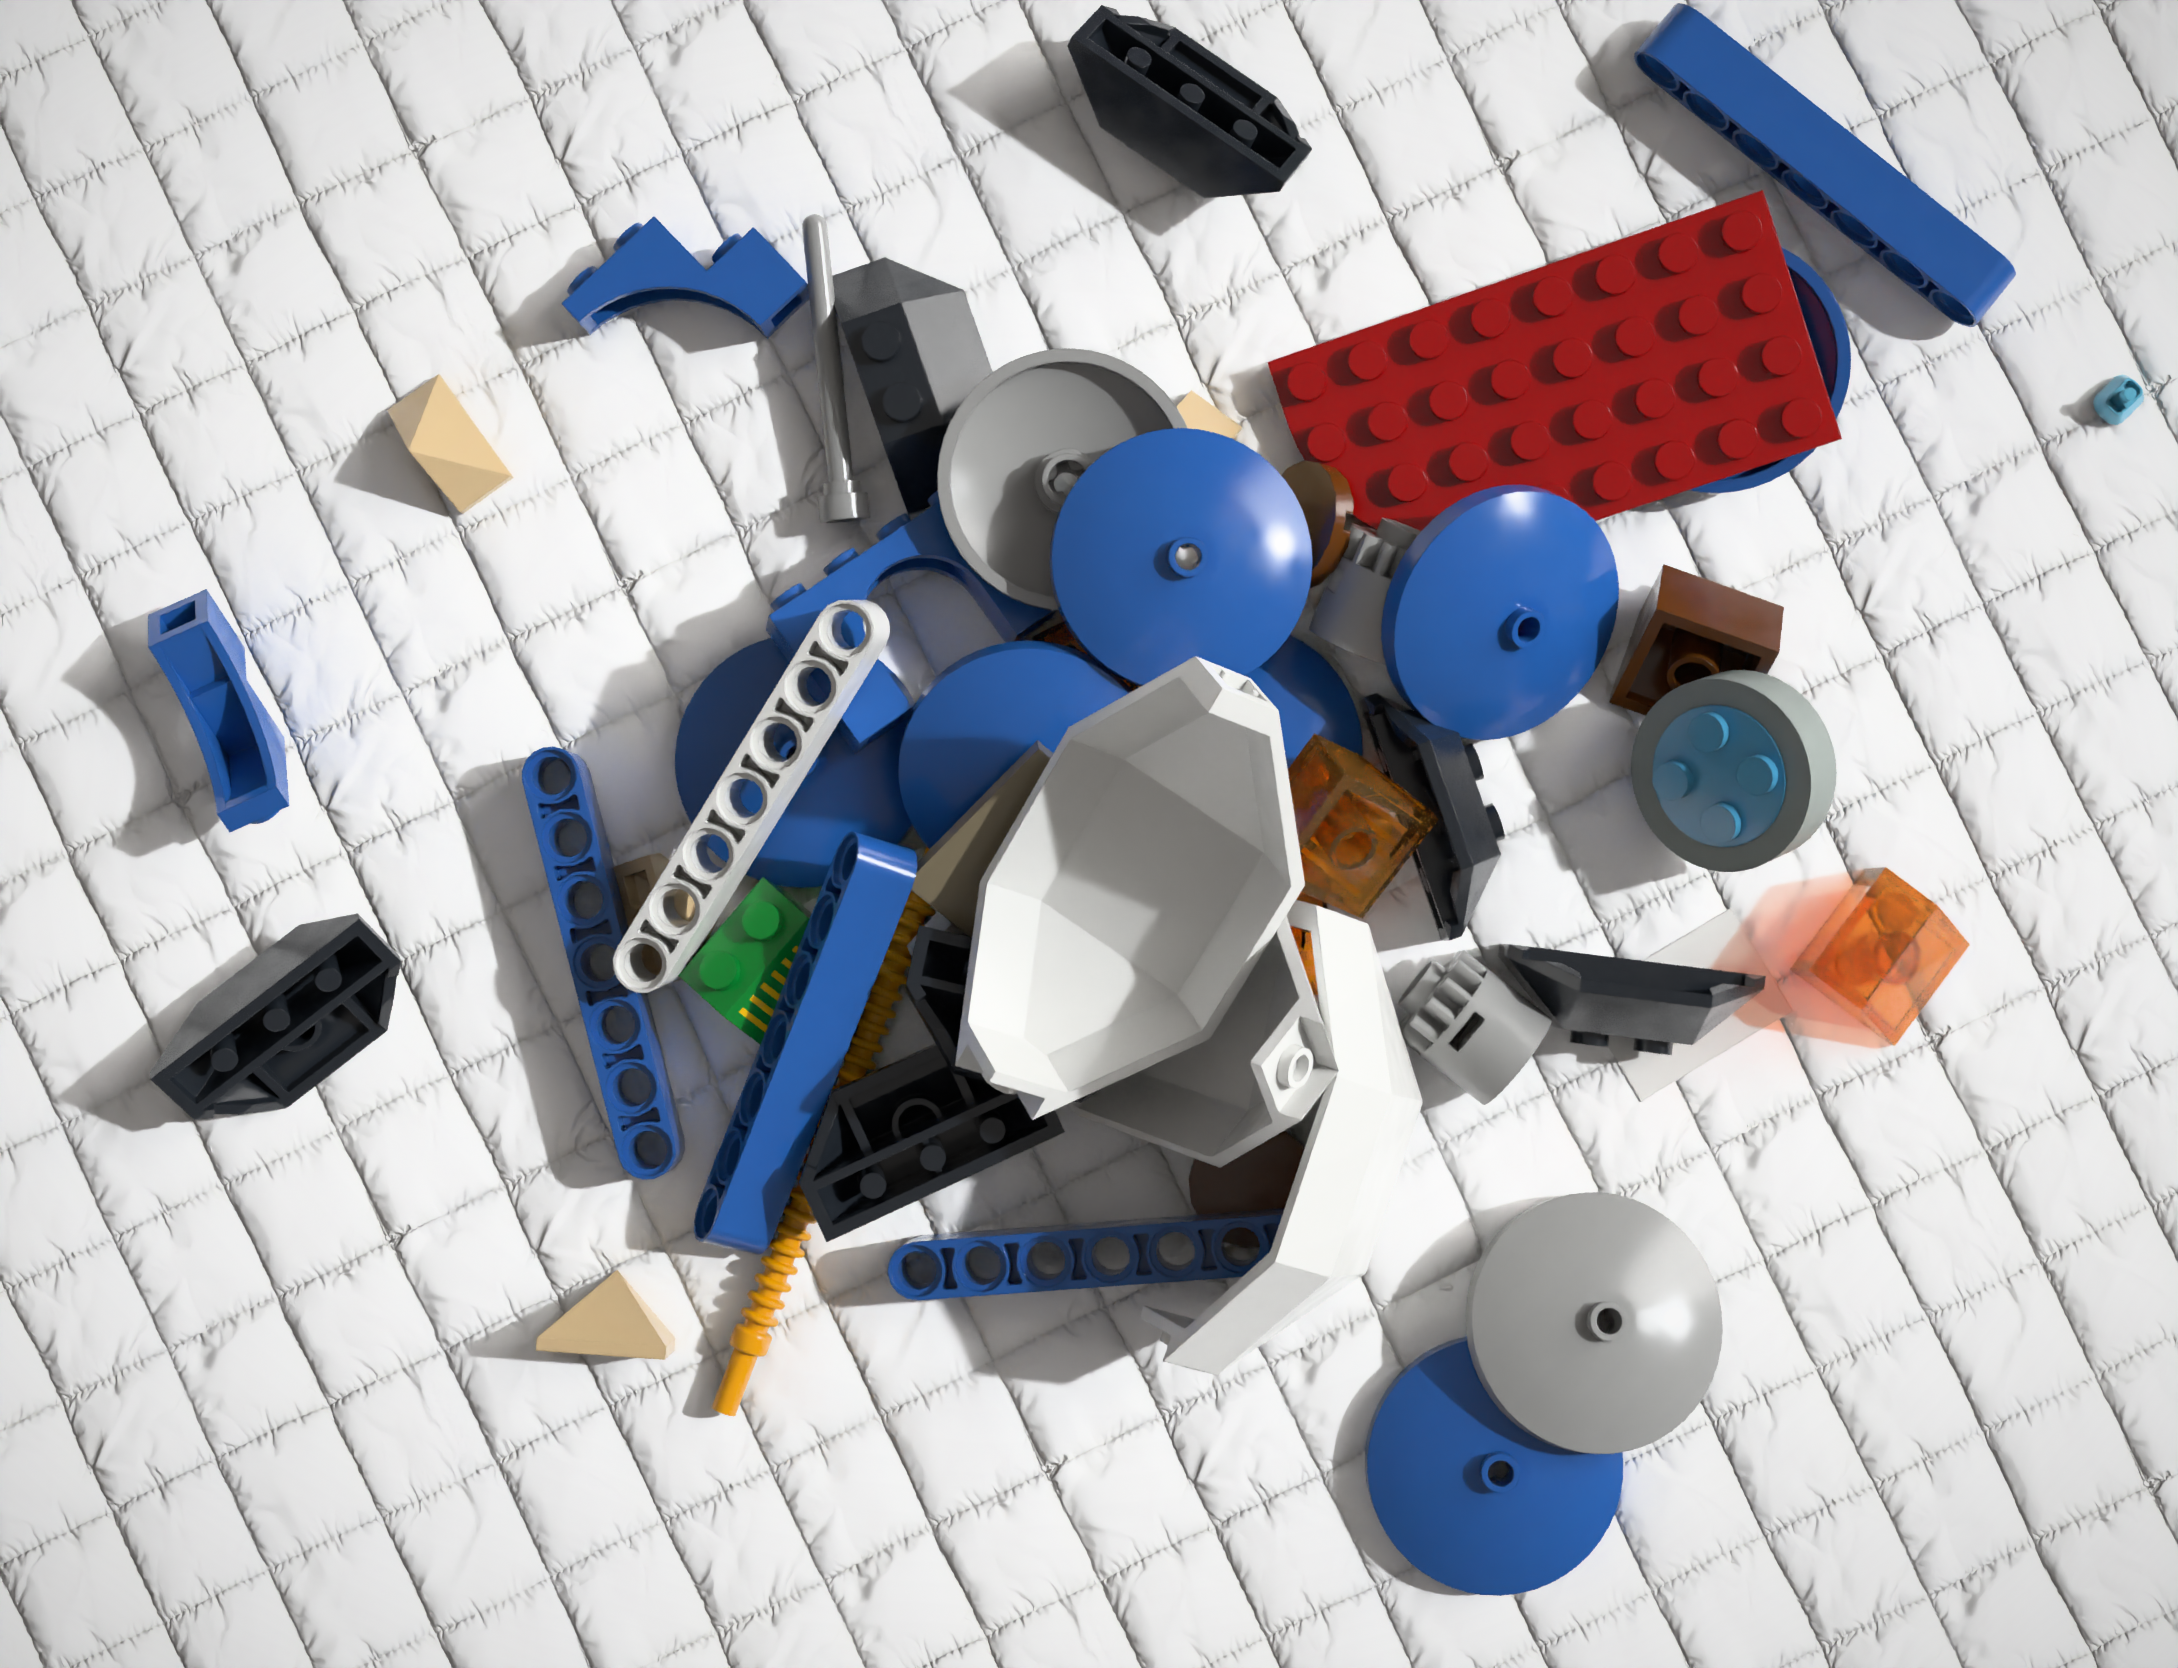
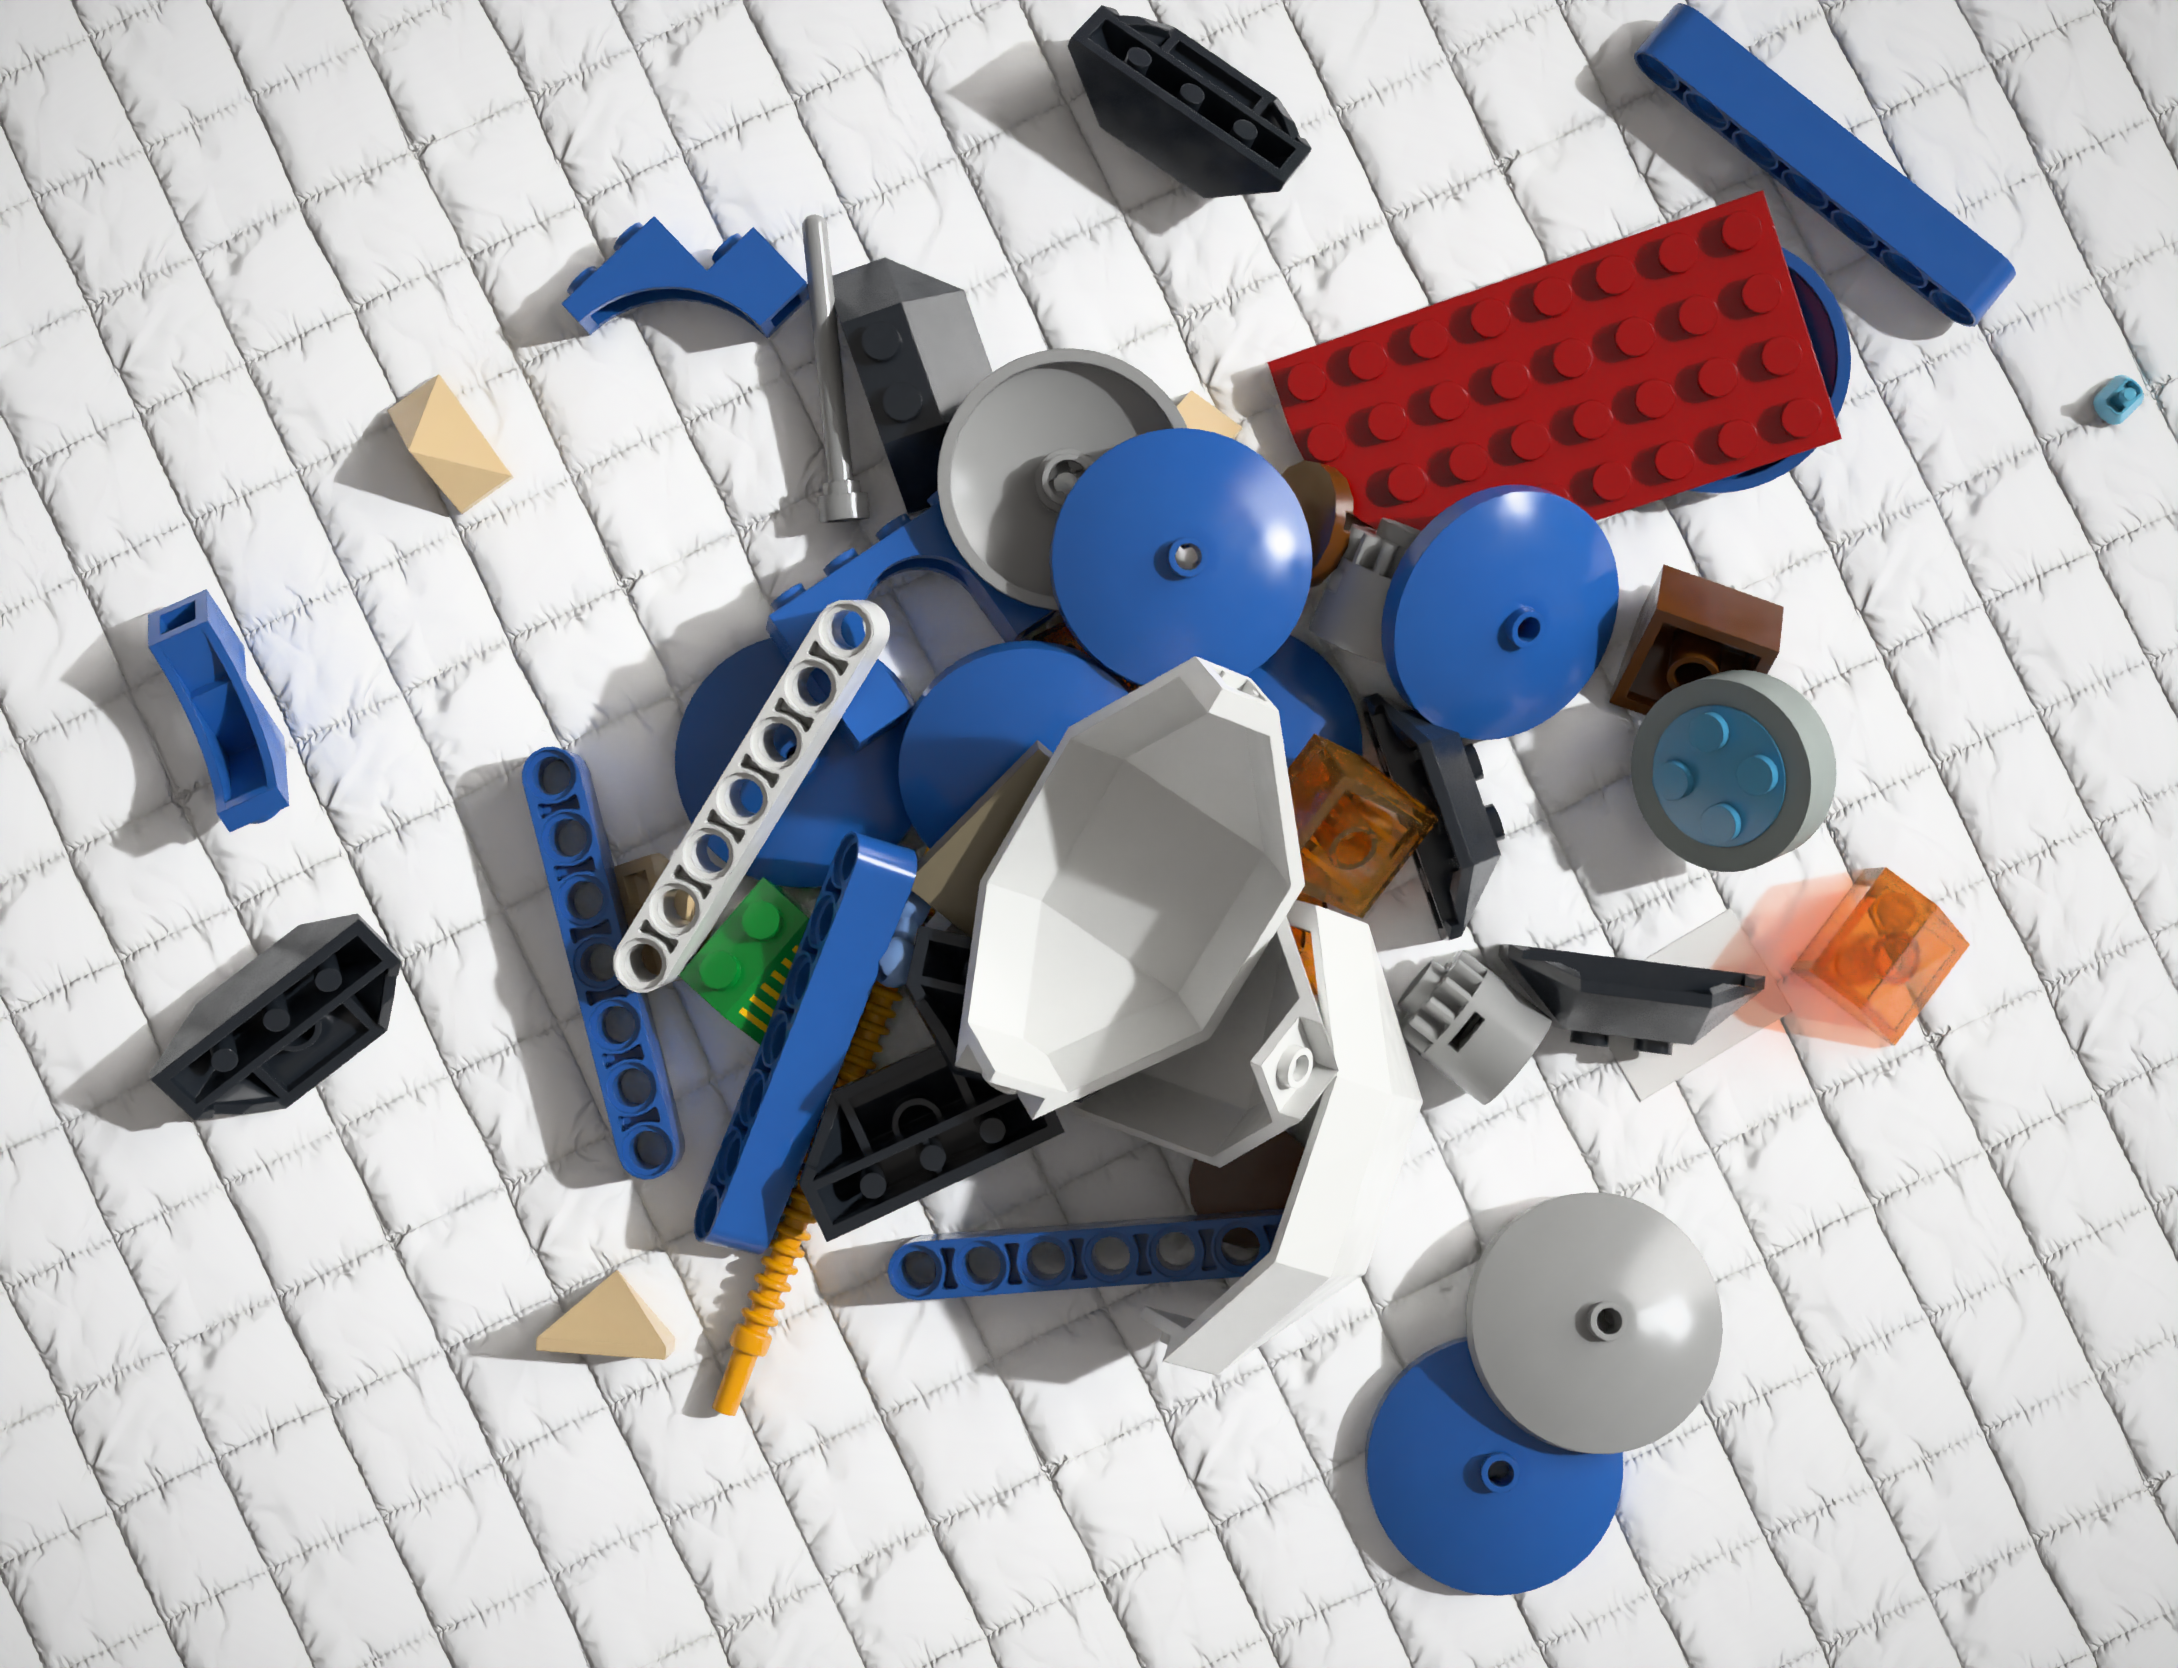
(897, 958): none -> medium blue arm

